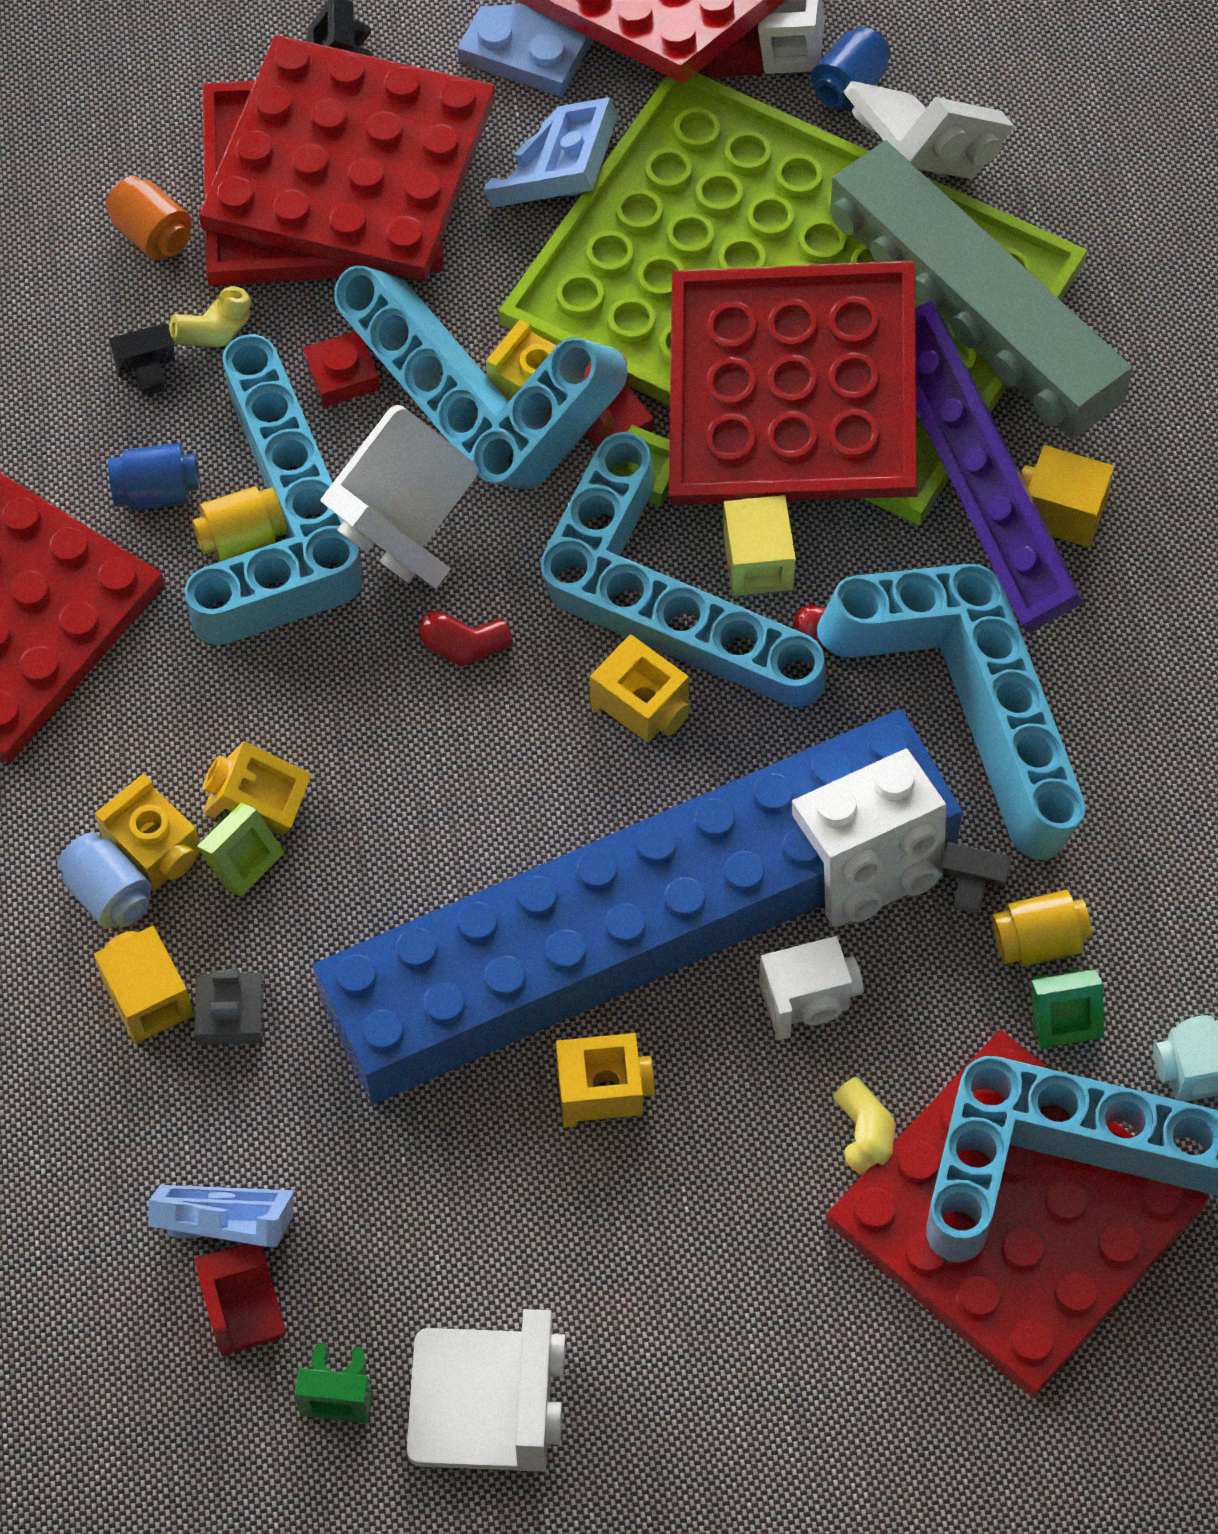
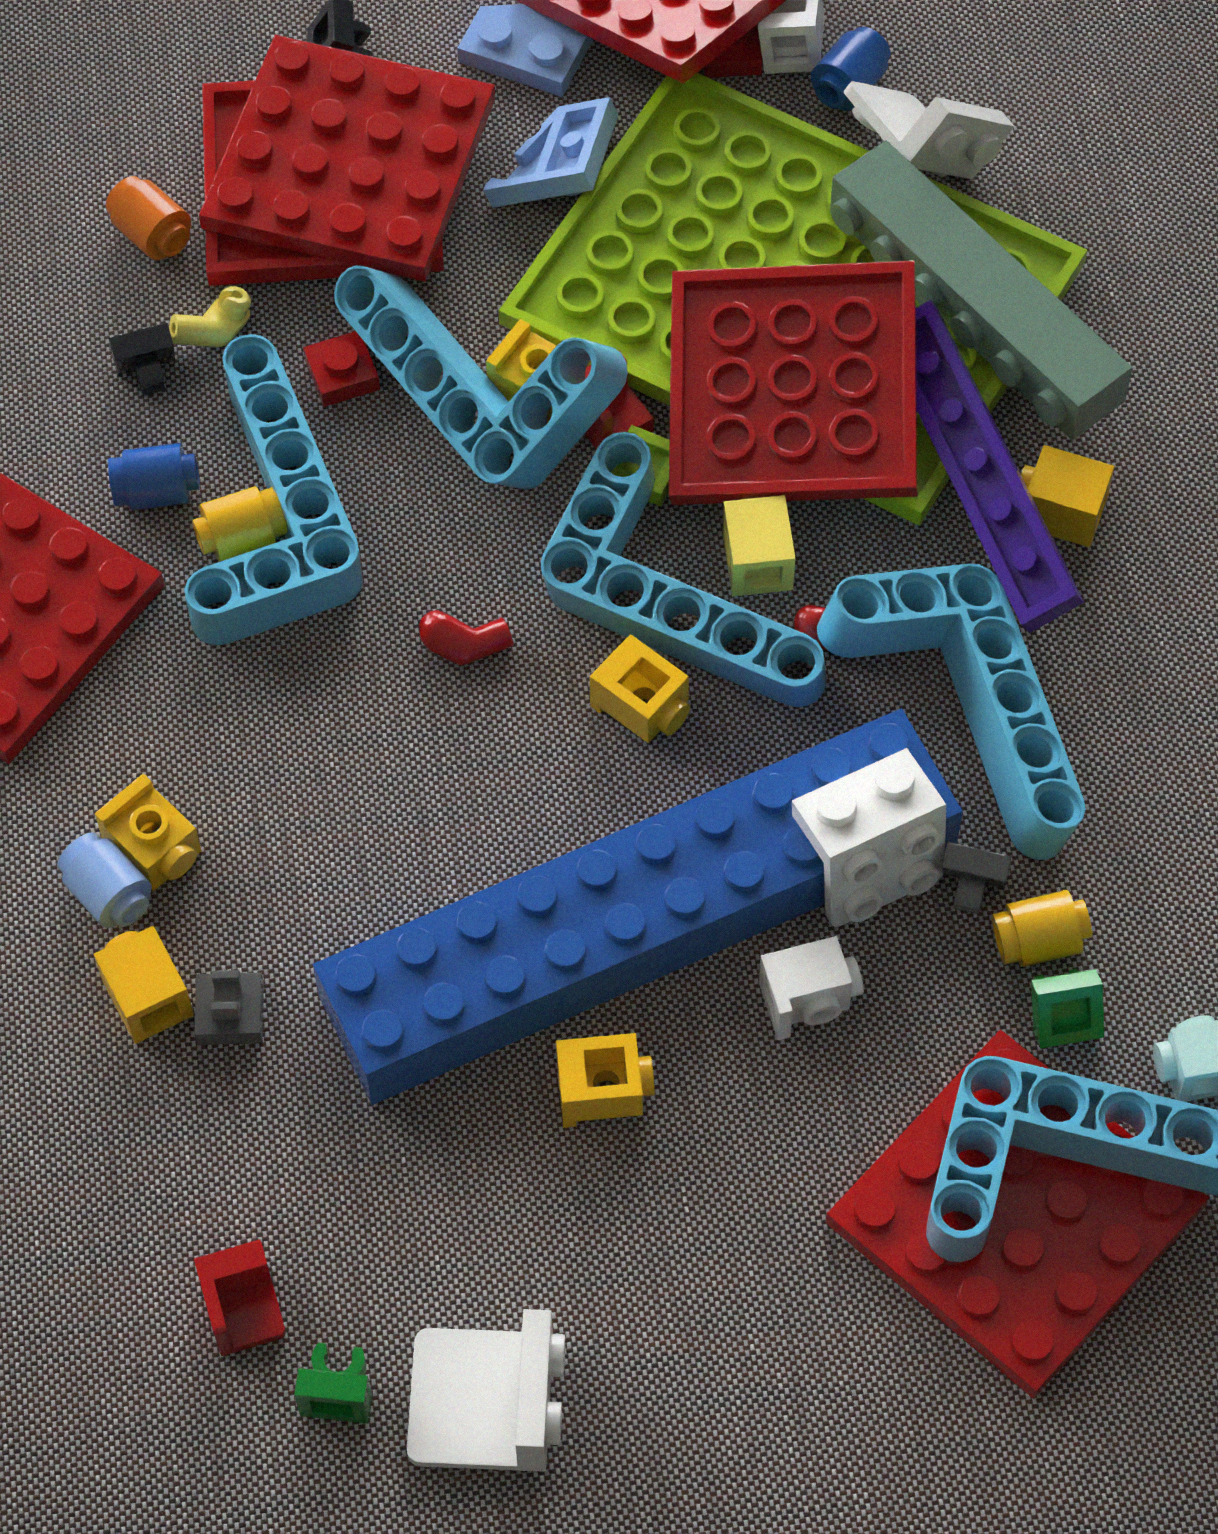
(222, 1213): light blue wing -> none
(241, 849): lime plate -> none
(258, 781): yellow bracket -> none
(400, 493): white bracket -> none
(873, 1128): light yellow arm -> none

